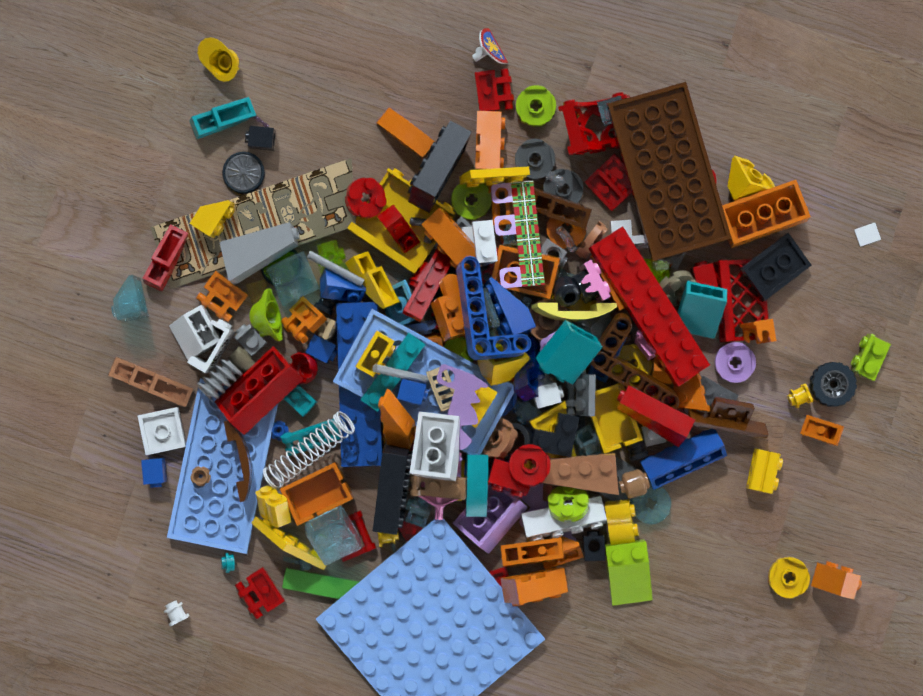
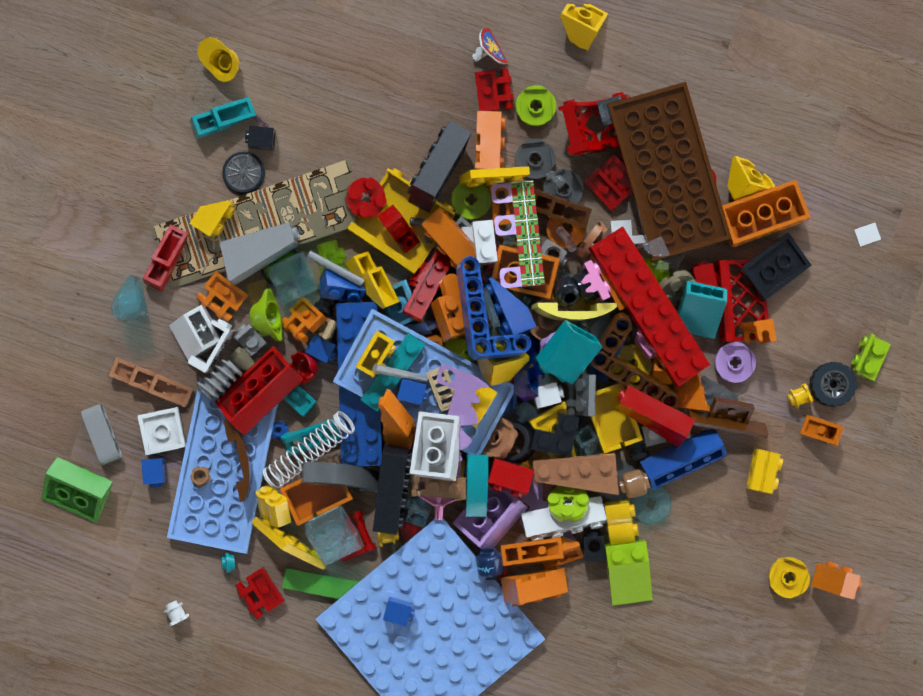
(76, 489): none -> bright green slope
(101, 434): none -> light grey beam
(304, 566): clear light blue hand -> none
(340, 475): none -> dark grey slope
(398, 611): none -> blue brick
(405, 133): orange slope -> none
(489, 563): none -> dark blue head
(537, 457): red plate -> none
(582, 23): none -> yellow slope
(656, 247): none -> clear tile

